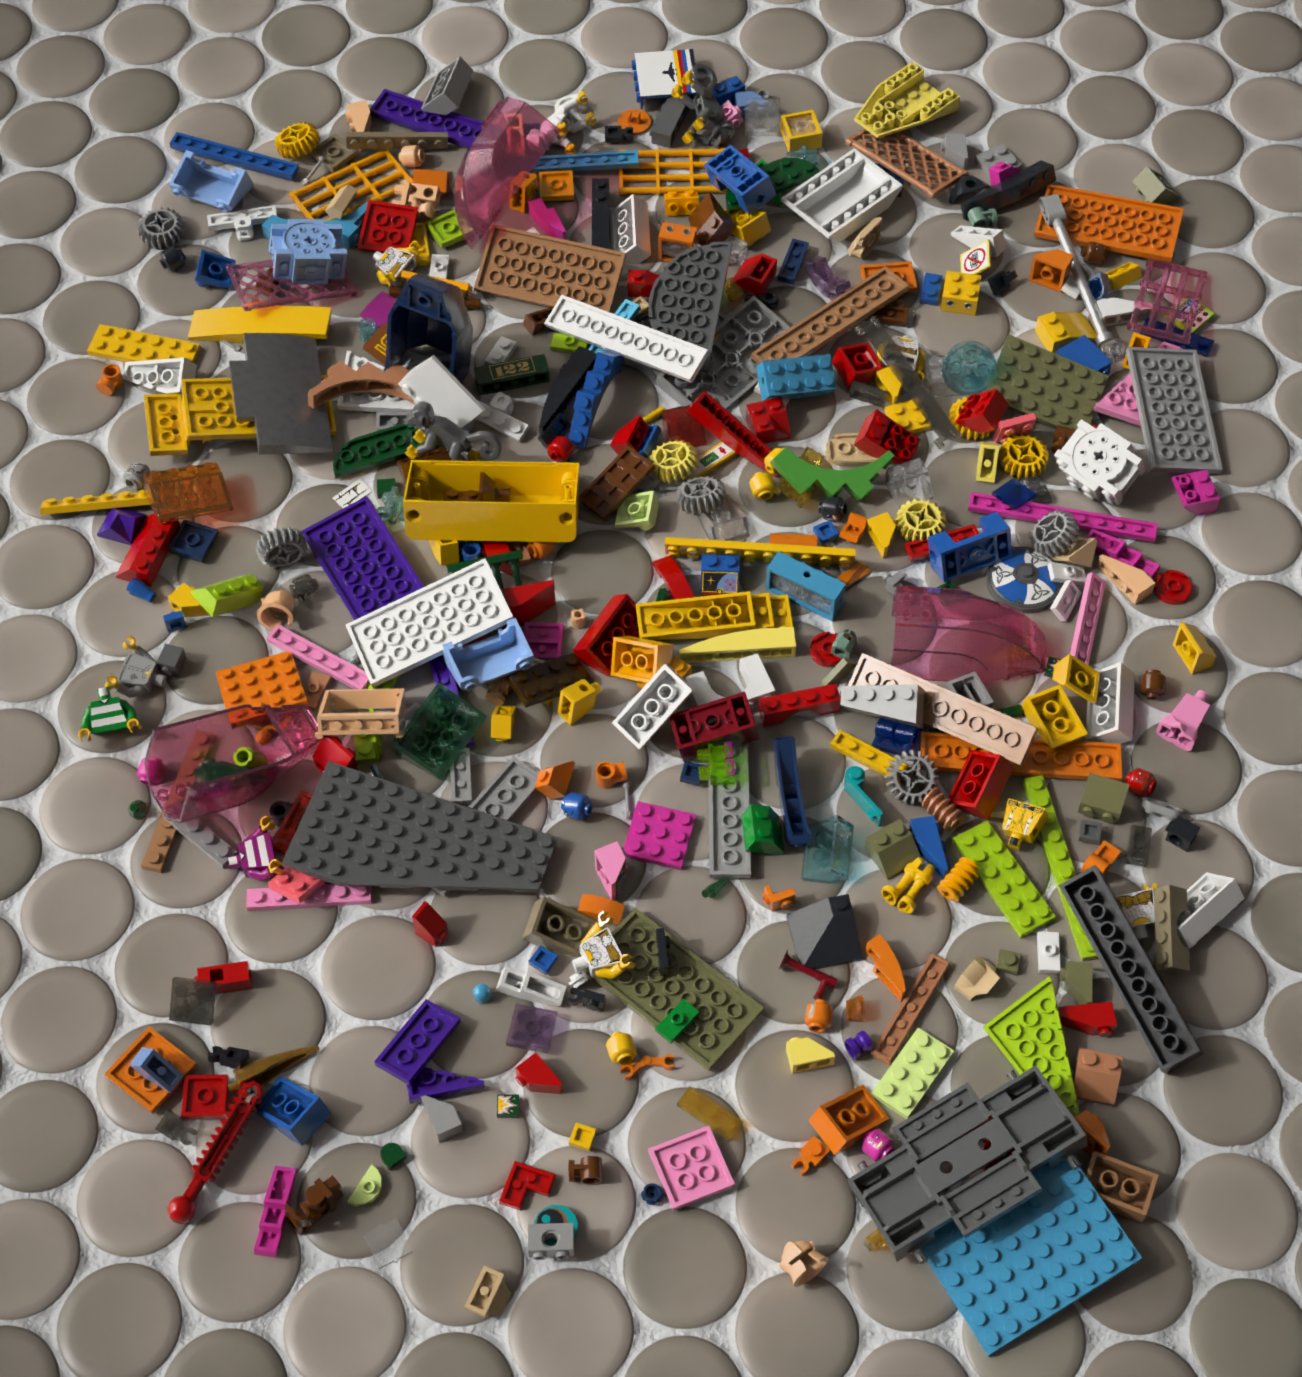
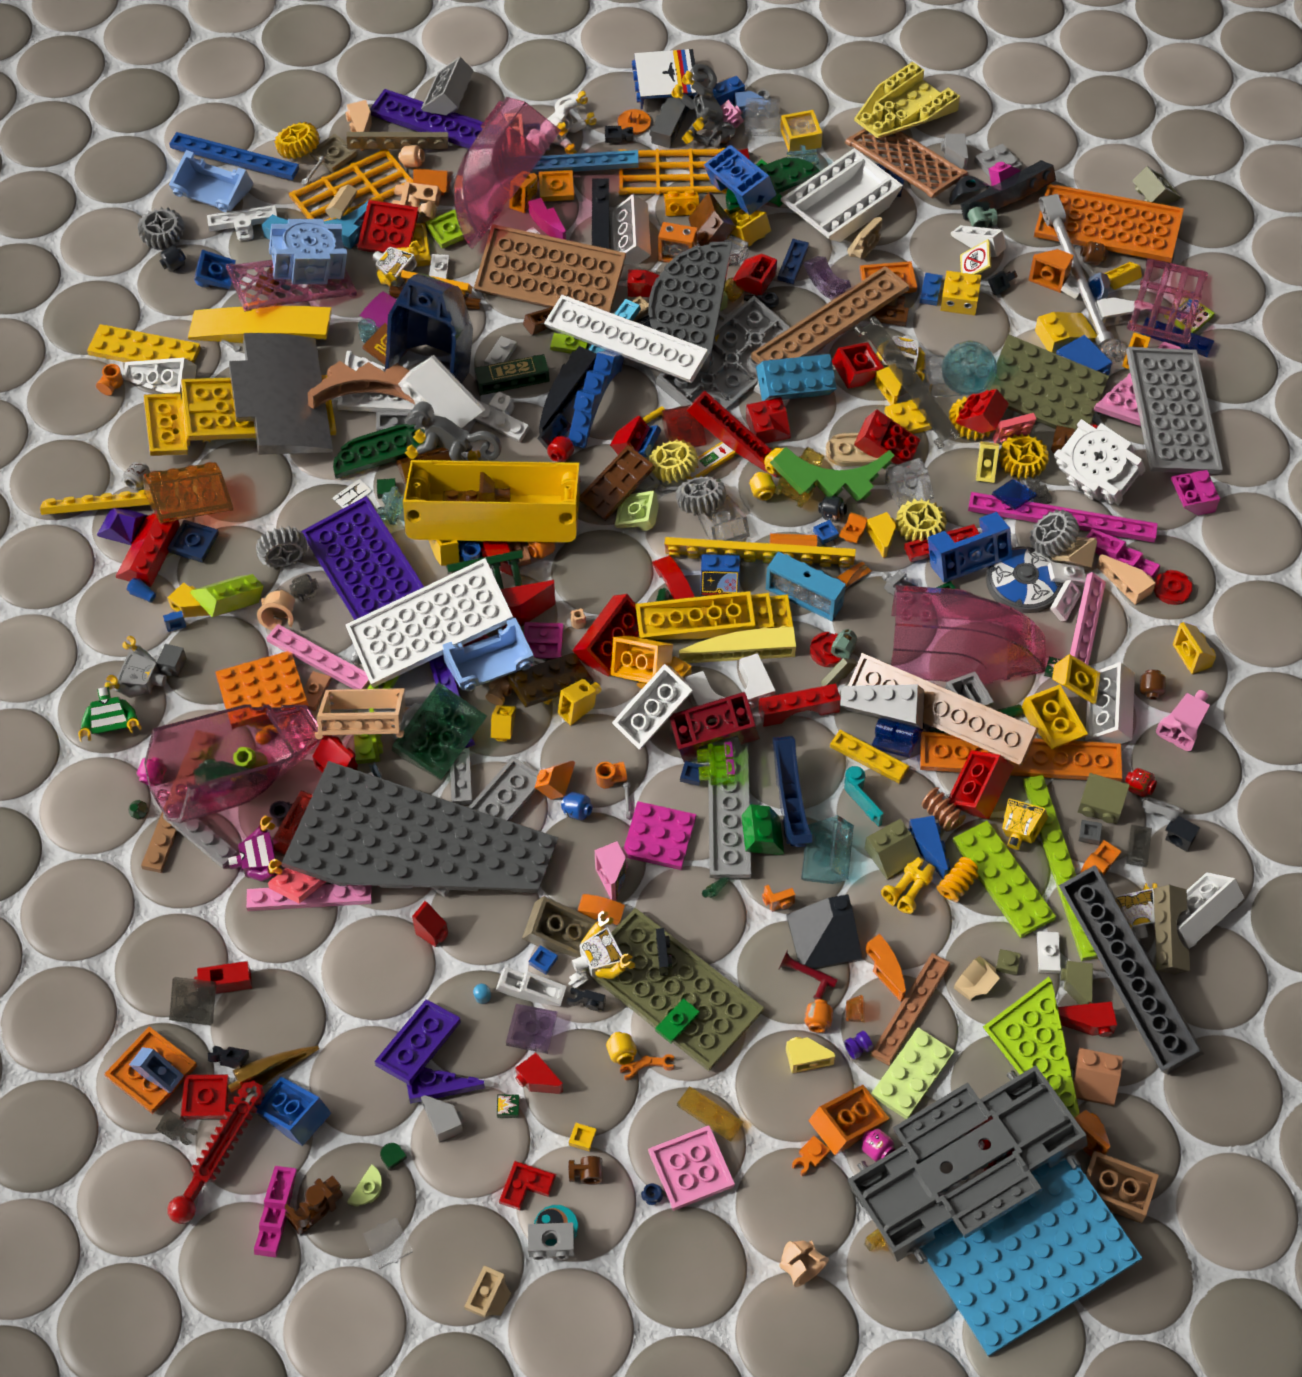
(868, 394): clear smoke plate -> none
(915, 768): light grey gear -> none

